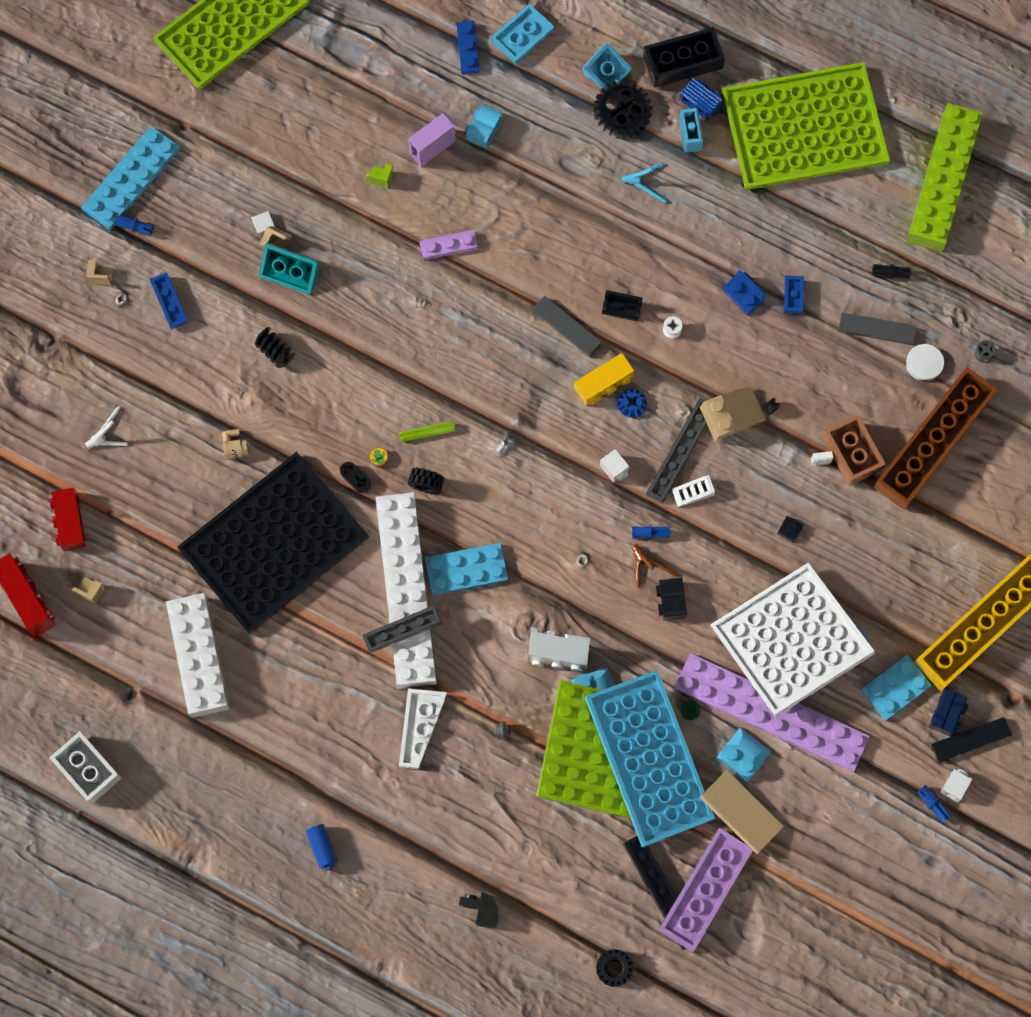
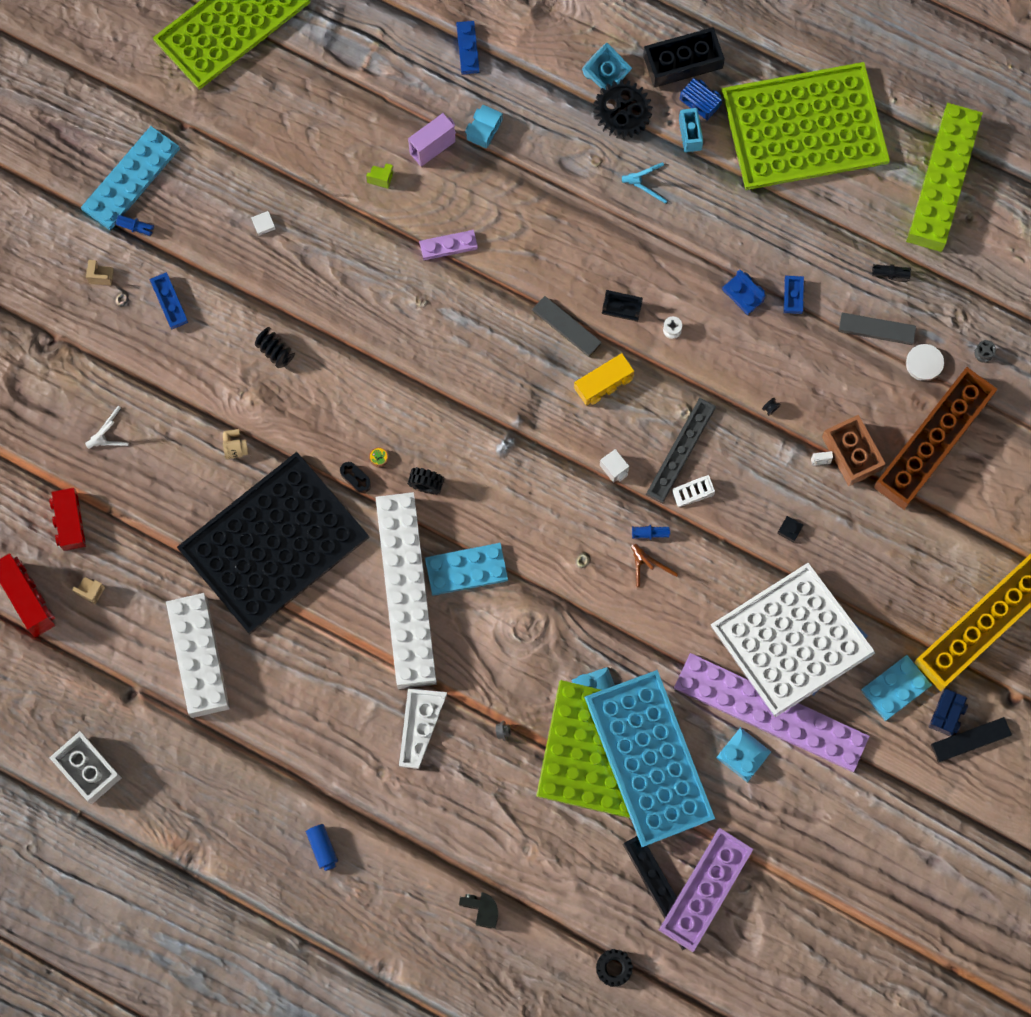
(276, 237): tan panel -> none
(289, 268): teal slope -> none
(402, 629): dark grey tile -> none
(427, 431): lime axle -> none
(522, 33): medium azure plate -> none
(558, 651): white wedge -> none
(632, 411): blue gear -> none
(672, 599): black brick -> none
(690, 710): dark green tile -> none
(732, 412): tan slope -> none
(741, 812): tan tile -> none
(934, 803): blue axle -> none
(956, 785): white brick -> none

